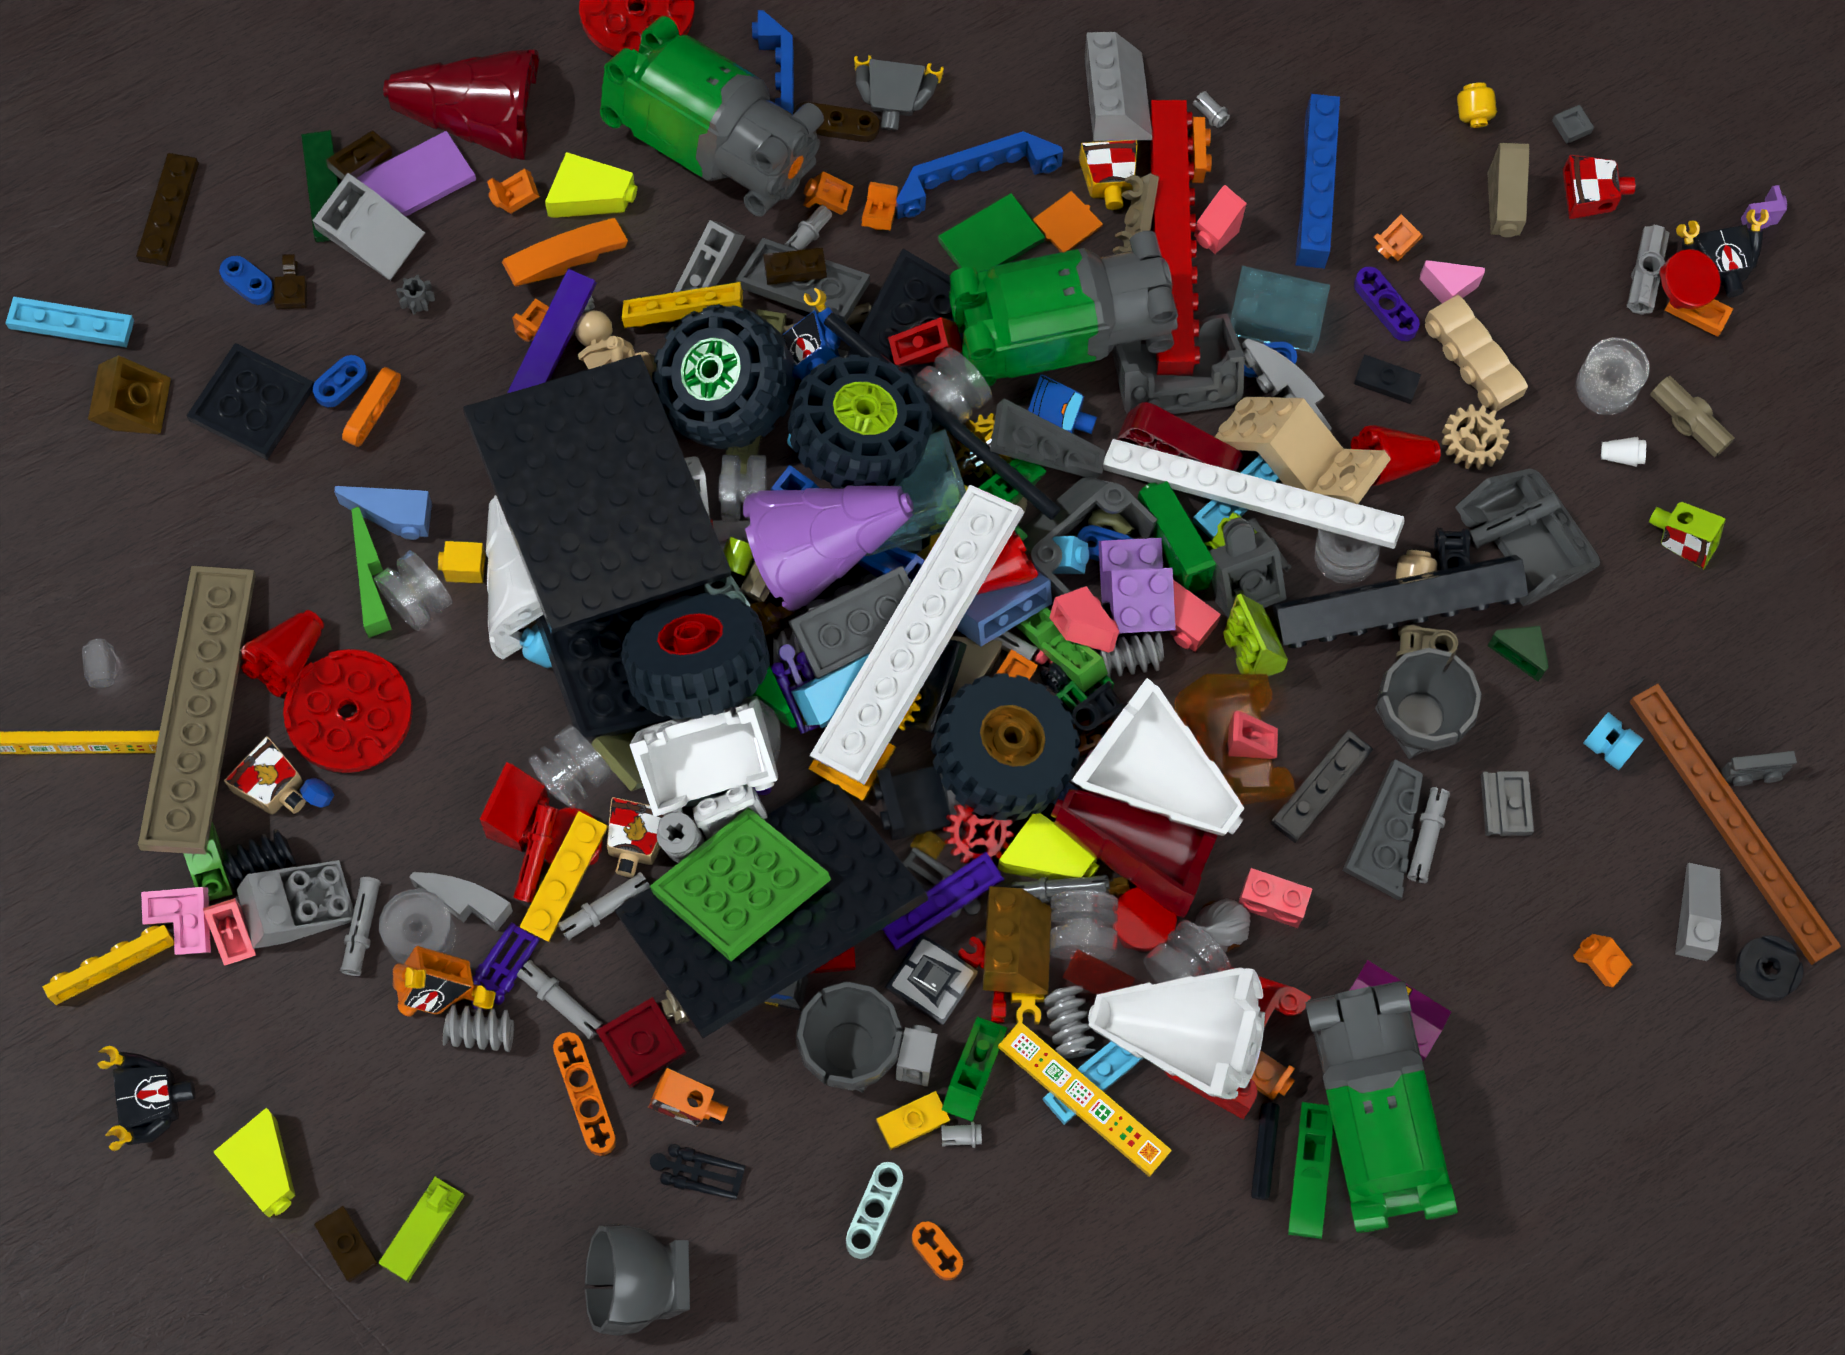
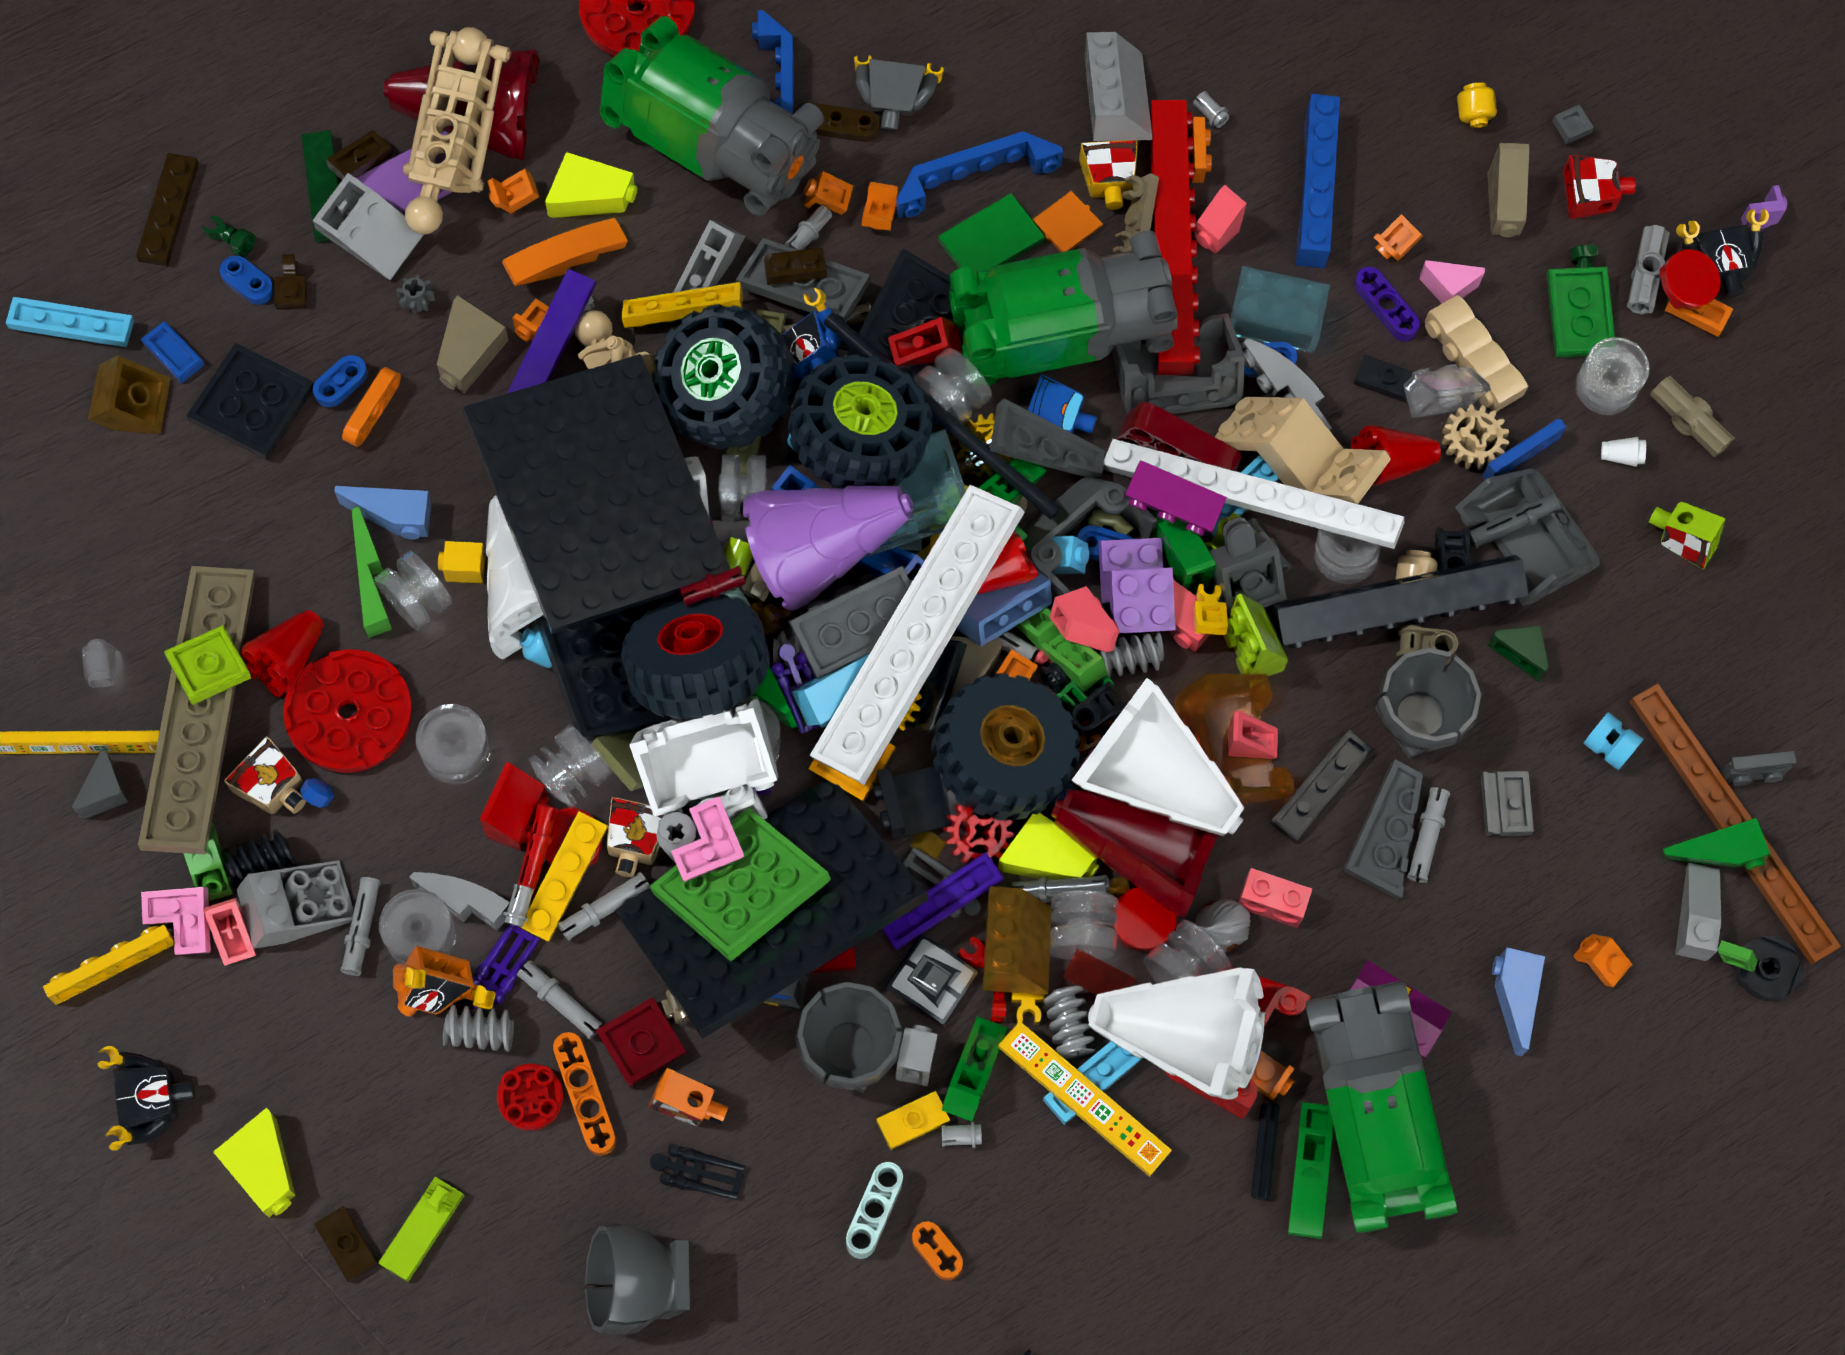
(101, 789): none -> dark grey slope
(172, 352): none -> blue tile
(207, 664): none -> lime tile
(240, 240): none -> dark green piece
(448, 726): none -> clear wheel
(453, 174): none -> tan piece
(468, 345): none -> dark tan slope
(518, 905): none -> light grey pin
(530, 1096): none -> red tile
(712, 585): none -> dark red pin
(717, 842): none -> bright pink plate
(1174, 498): none -> magenta slope
(1209, 613): none -> yellow plate
(1443, 390): none -> clear slope
(1517, 989): none -> medium blue slope
(1525, 449): none -> blue tile
(1579, 309): none -> green tile
(1583, 255): none -> dark green piece
(1728, 847): none -> green slope
(1737, 956): none -> bright green tile

